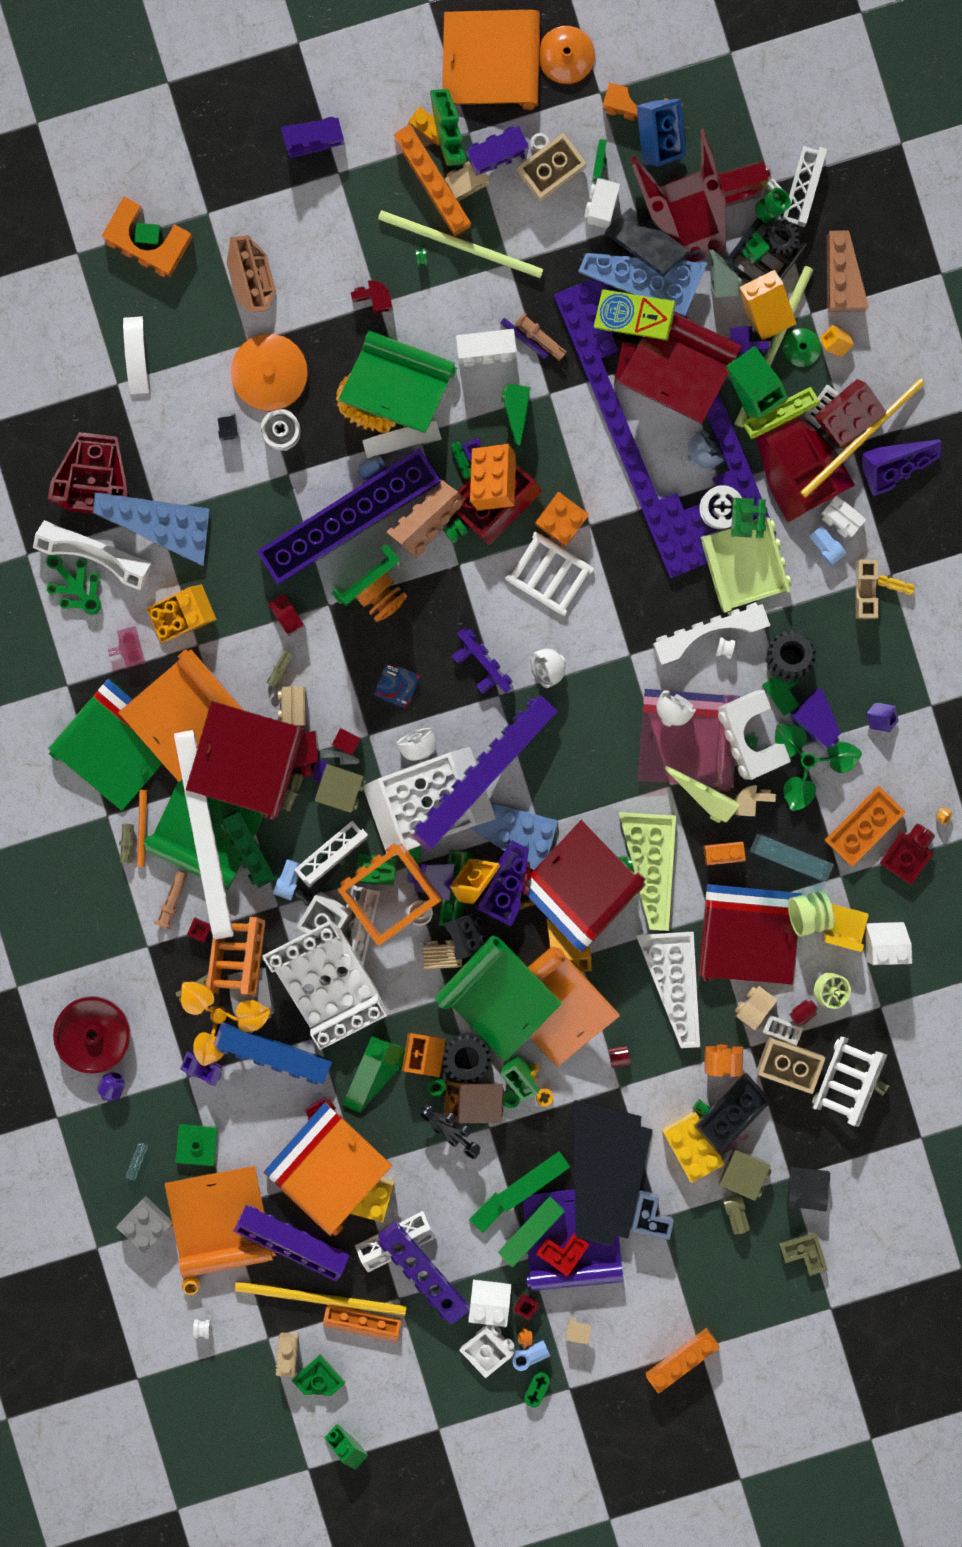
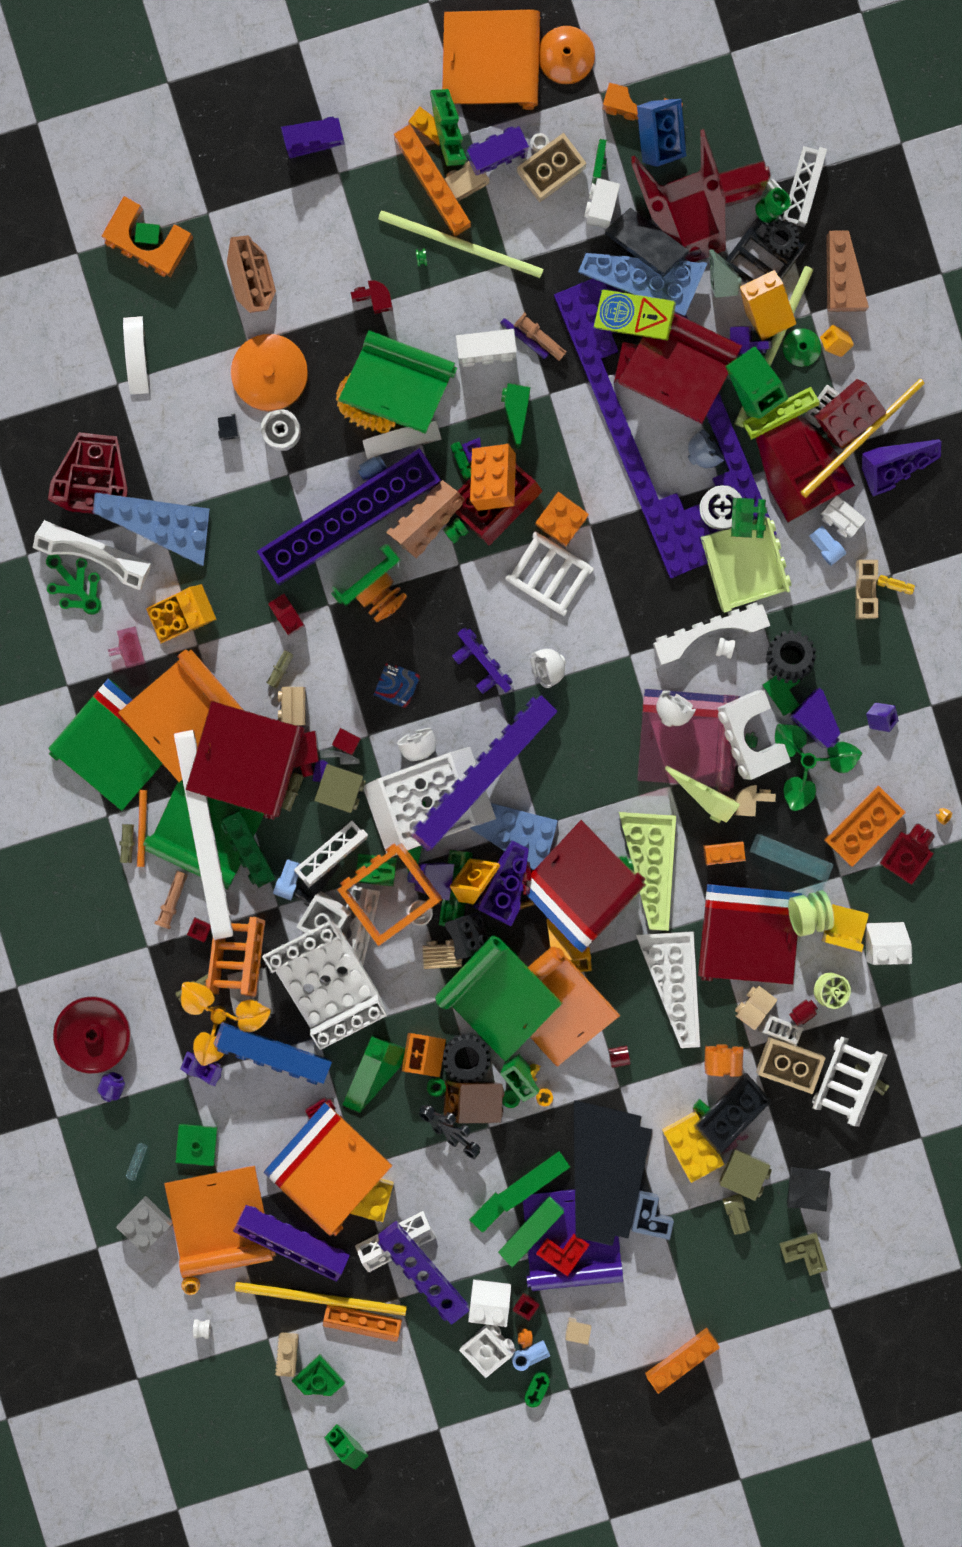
(757, 248): green hinge -> none

